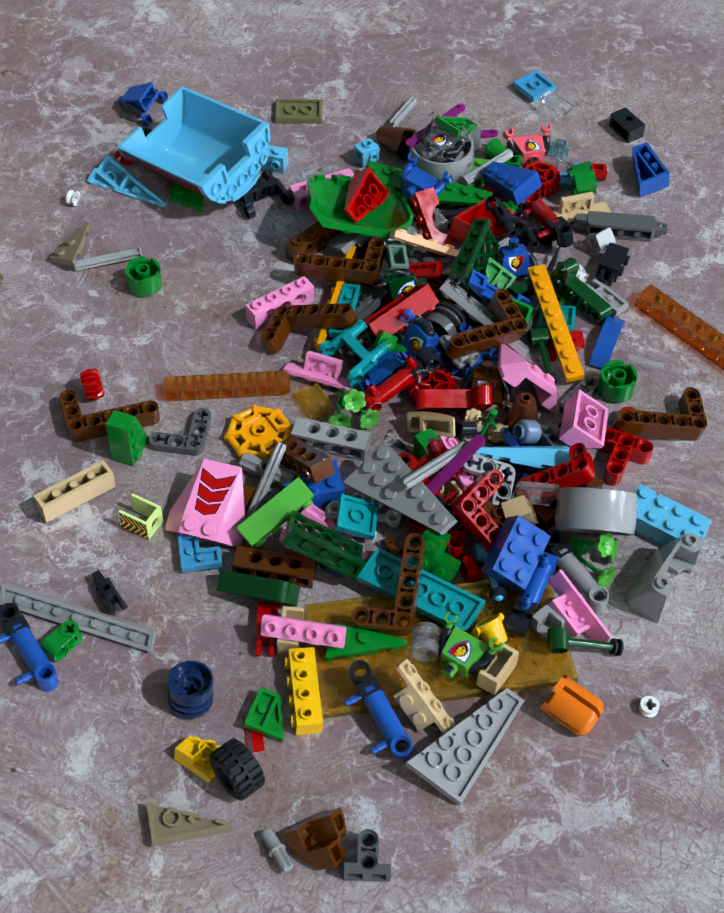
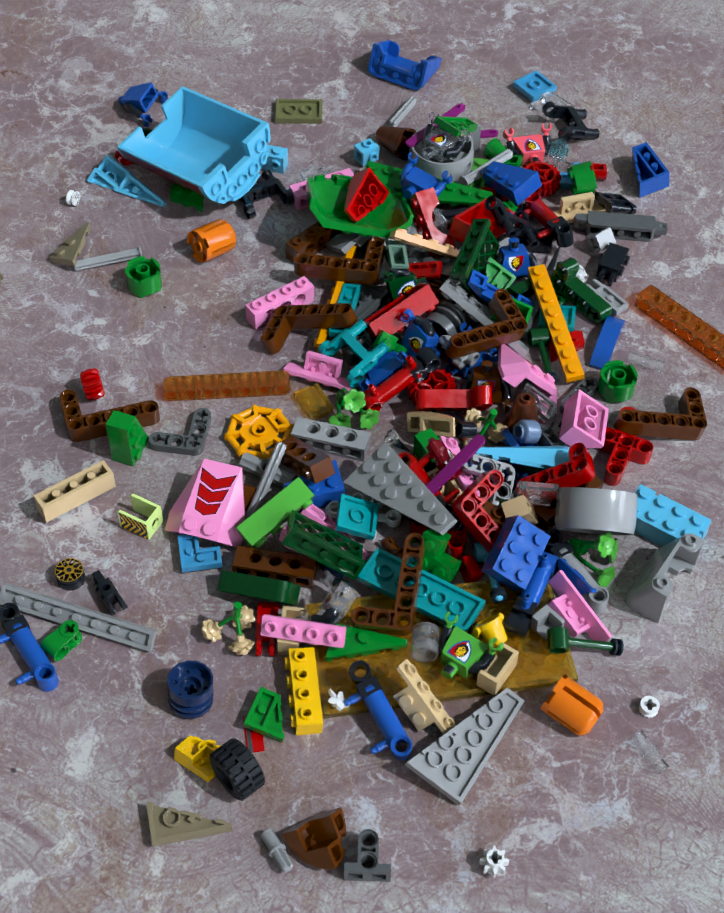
(70, 575): none -> black wheel
(212, 240): none -> orange cylinder
(242, 619): none -> tan plant
(335, 603): none -> clear torso
(337, 700): none -> white plant
(391, 67): none -> blue windscreen
(434, 465): light grey axle -> none
(498, 856): none -> white gear
(545, 407): none -> clear slope
(573, 120): none -> black connector
(575, 577): none -> blue tile
(615, 203): none -> black plate
(626, 125): black brick -> none

